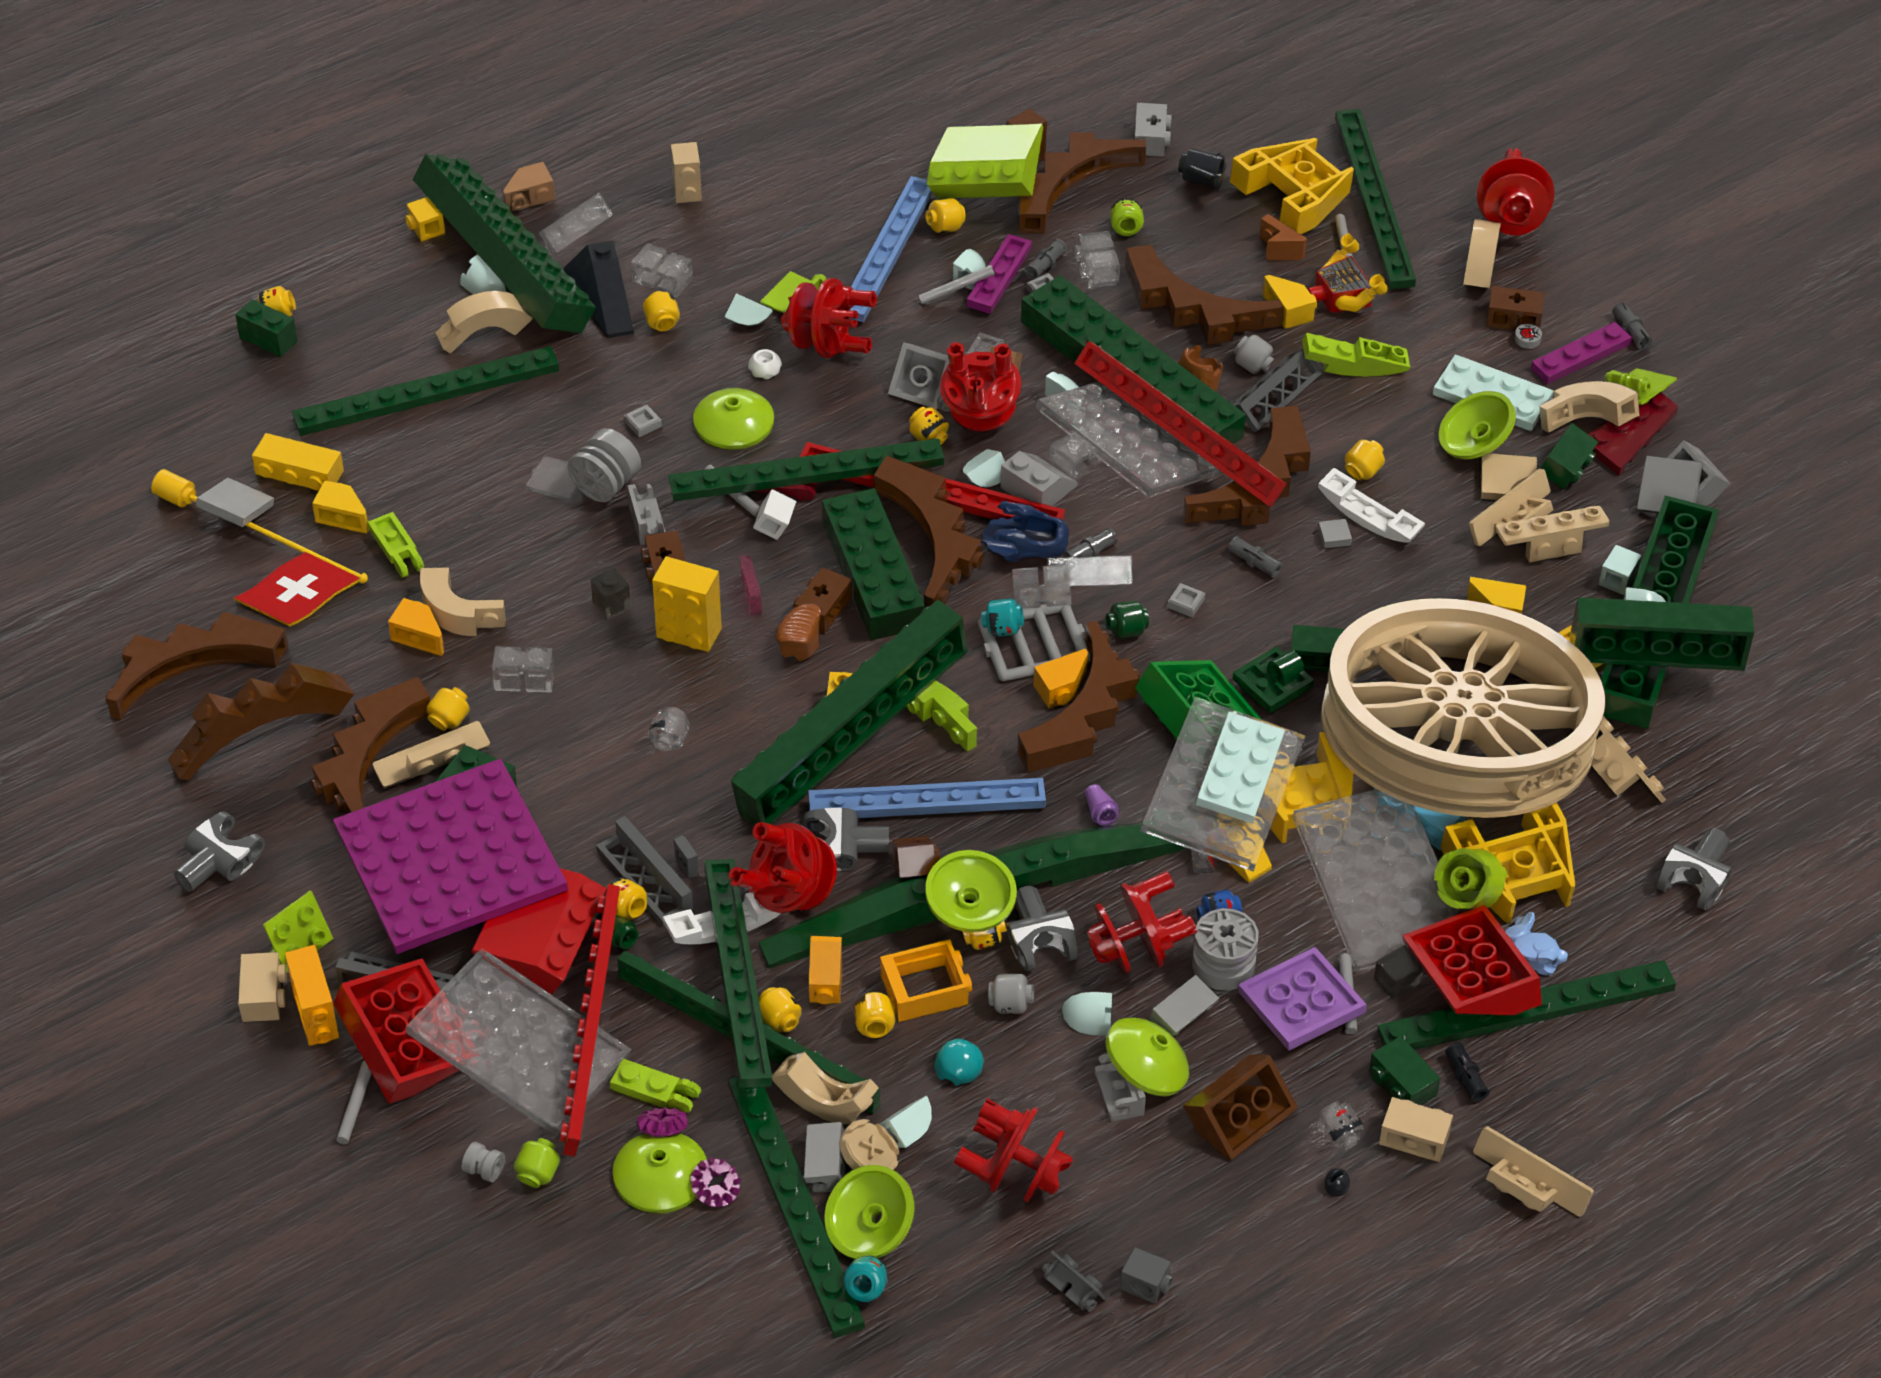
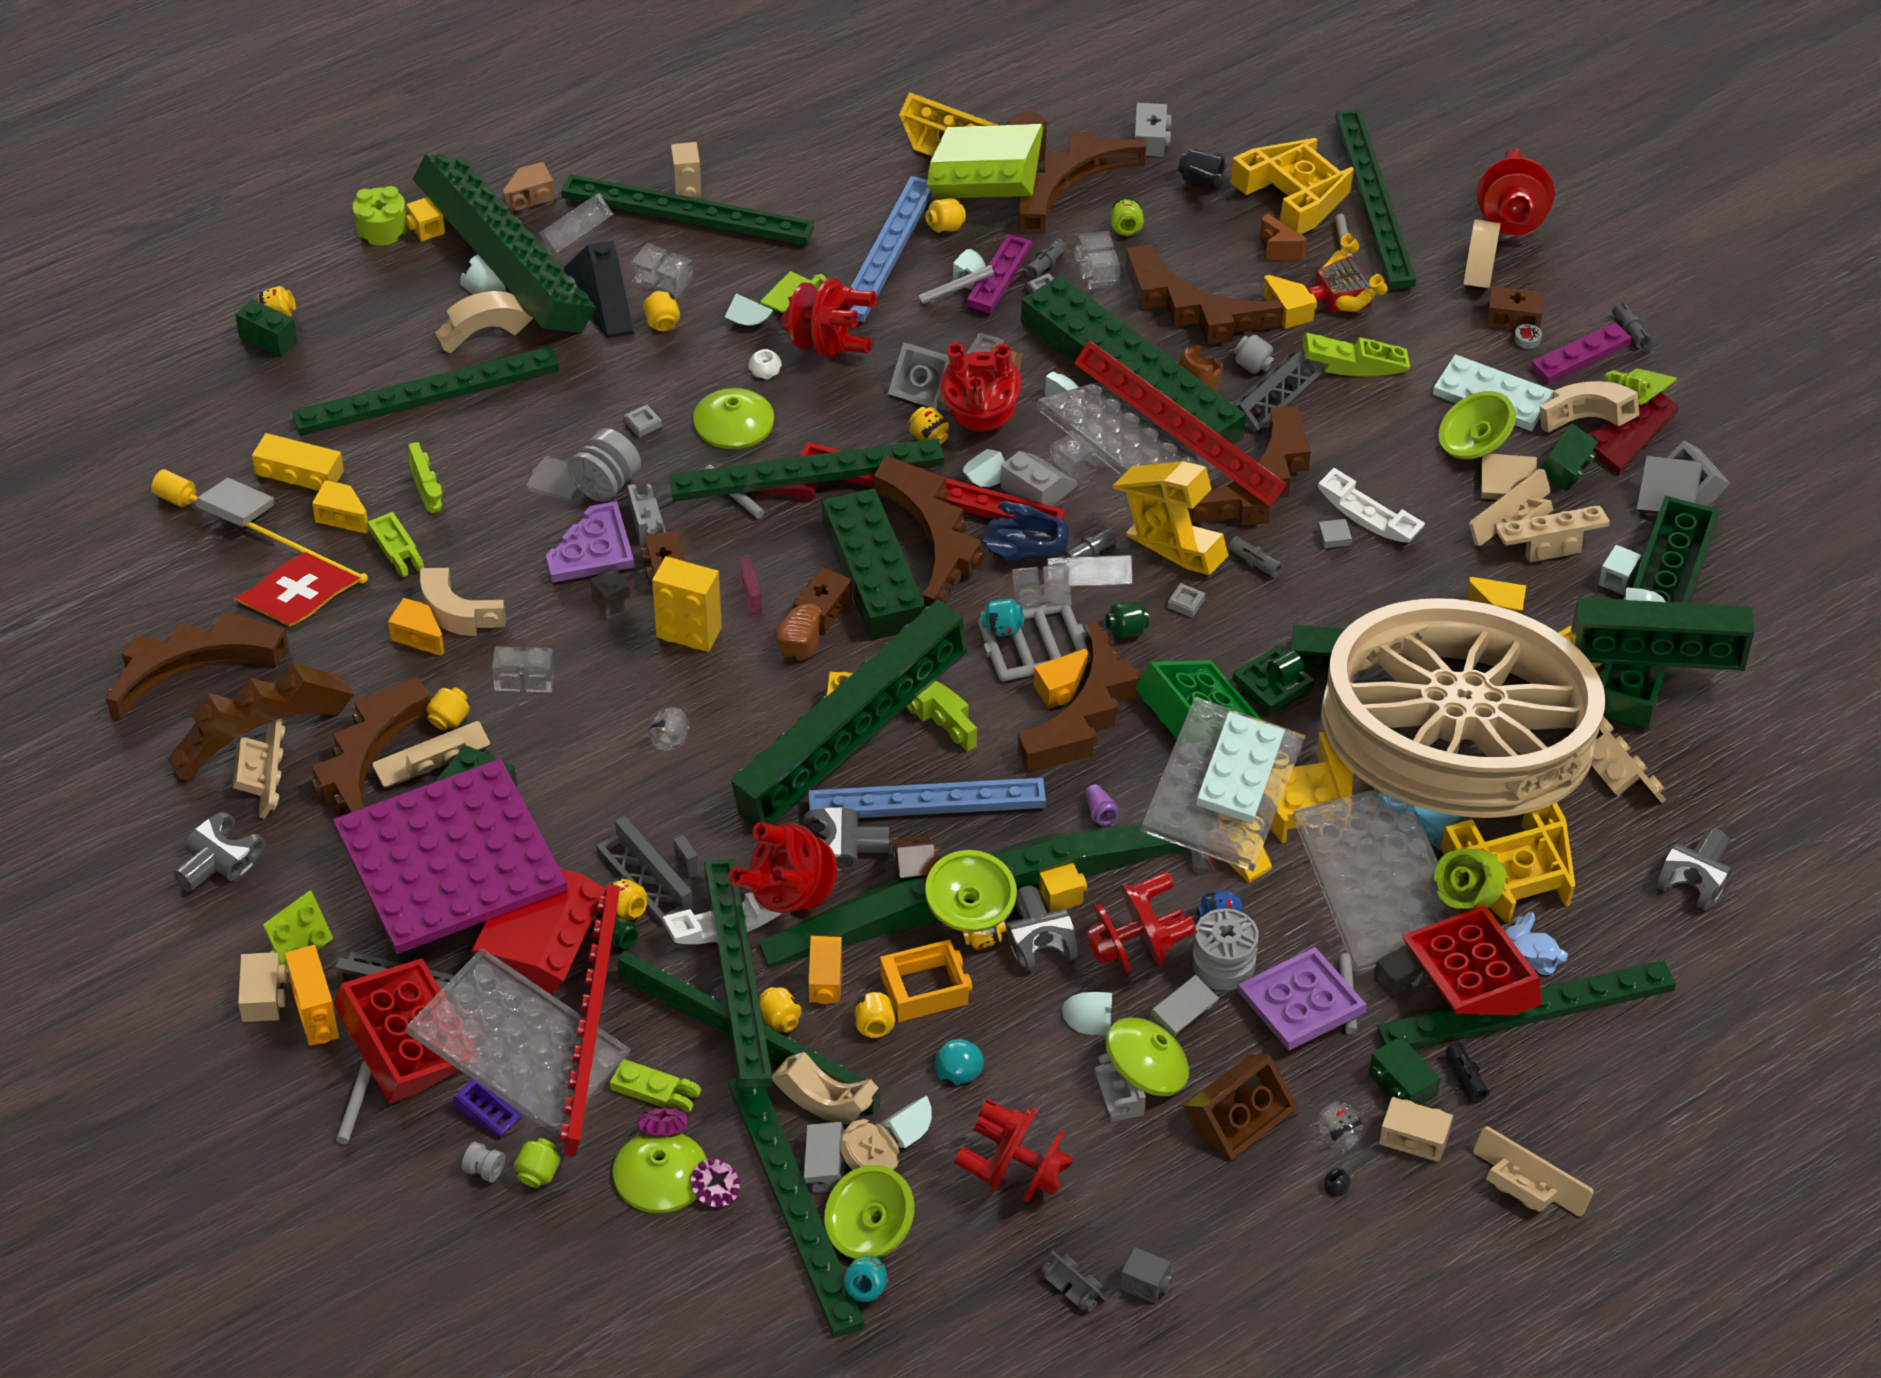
(258, 765): none -> tan bracket
(380, 215): none -> lime brick
(424, 479): none -> lime hinge
(465, 1106): none -> dark purple slope
(592, 545): none -> medium lavender plate
(690, 210): none -> dark green plate
(774, 514): white brick -> none
(928, 120): none -> yellow wedge
(1010, 993): light grey head -> none
(1062, 887): none -> yellow brick
(1159, 508): none -> yellow wedge
(1364, 459): yellow head -> none

